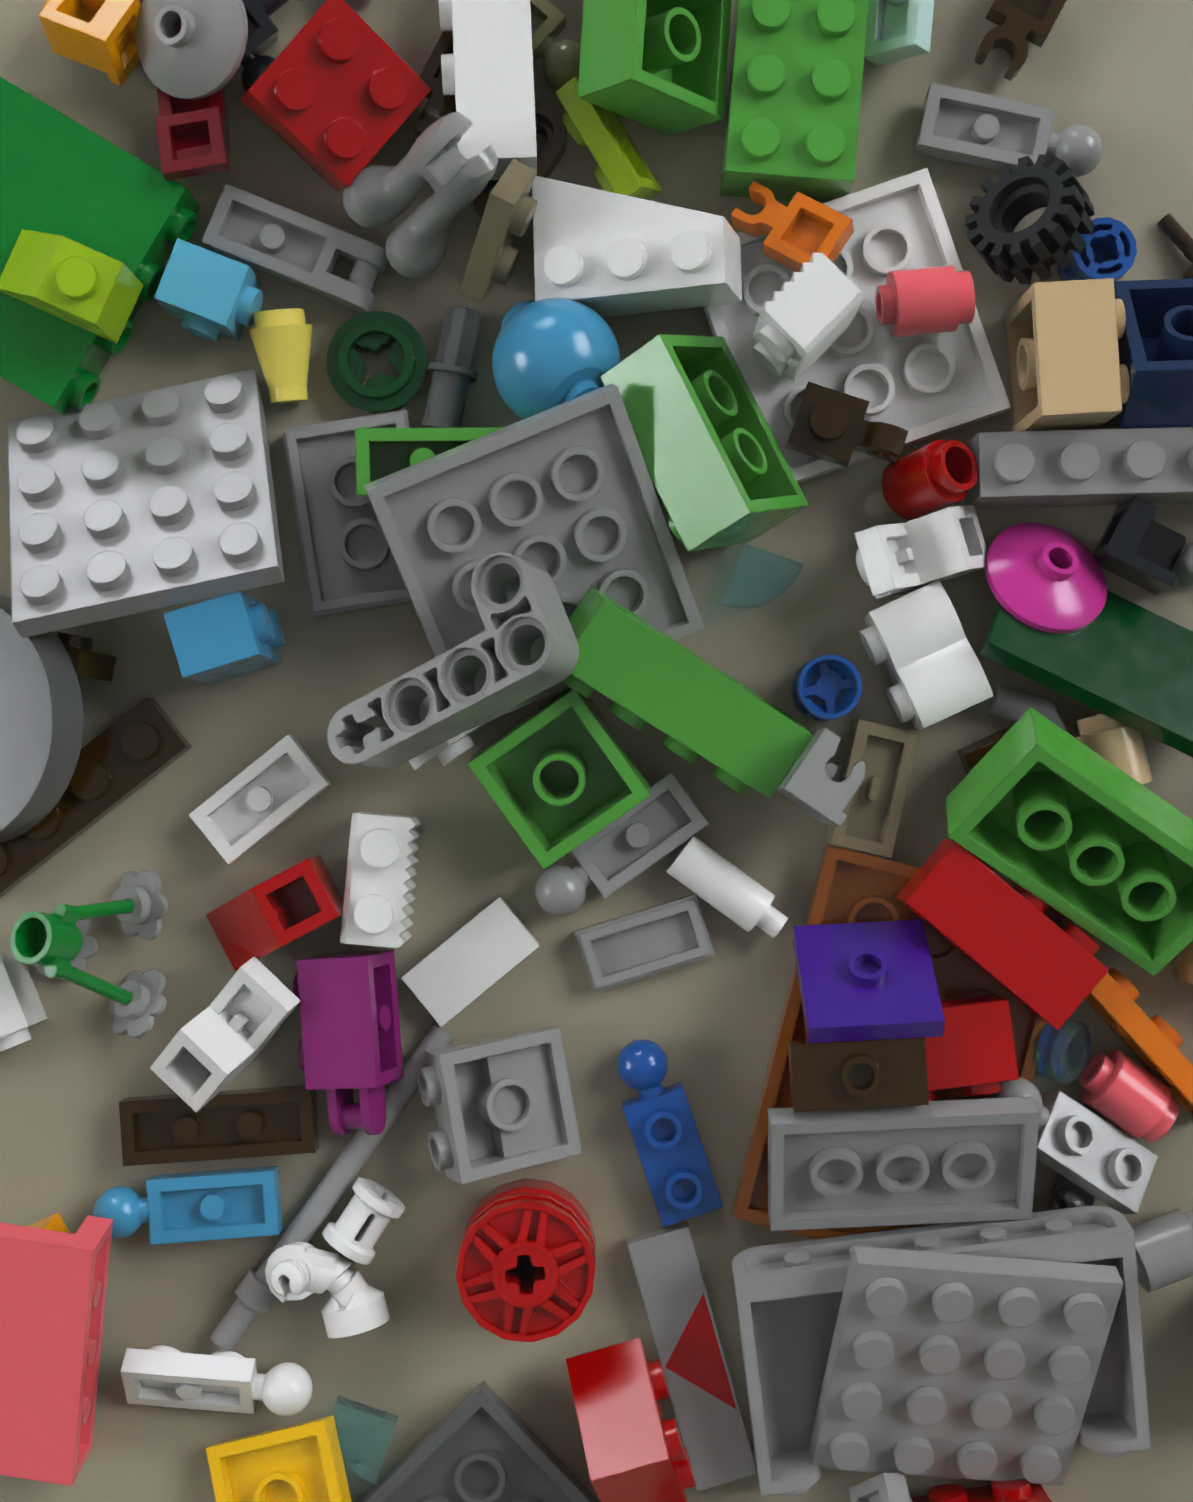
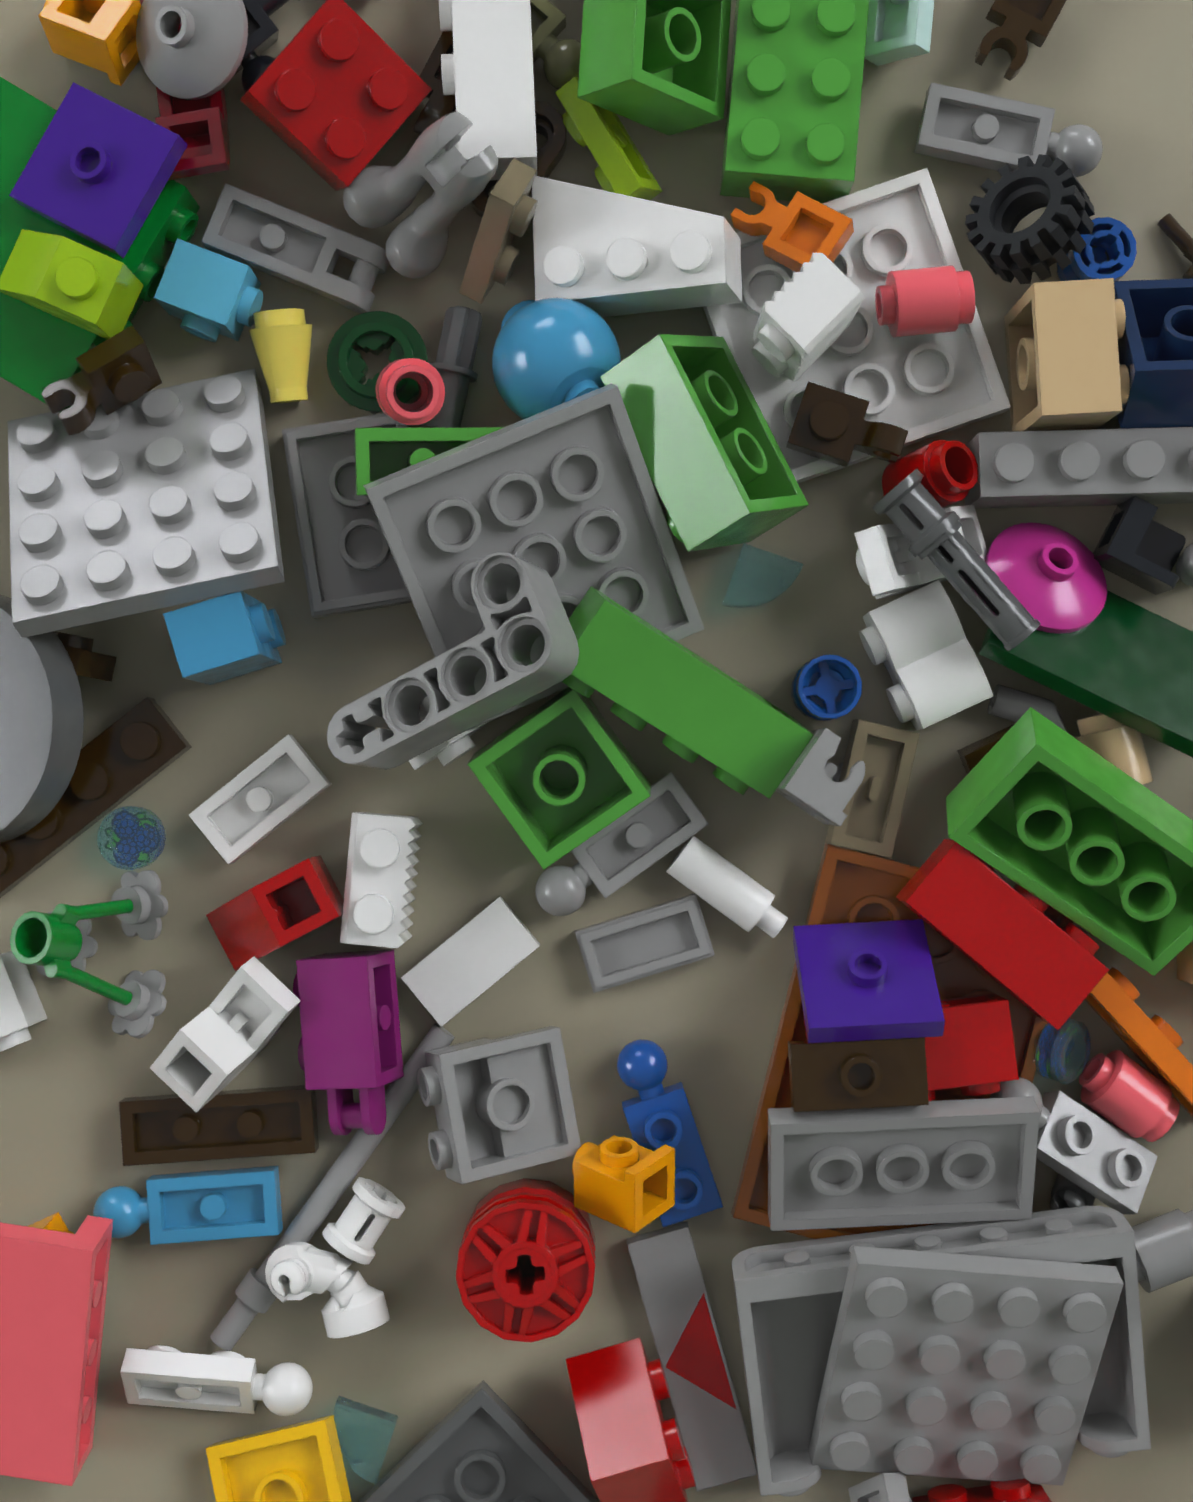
(98, 170): none -> dark purple plate
(109, 377): none -> dark brown plate
(131, 837): none -> clear light blue tile
(430, 391): none -> coral brick
(624, 1181): none -> light orange brick
(937, 536): none -> dark grey pin

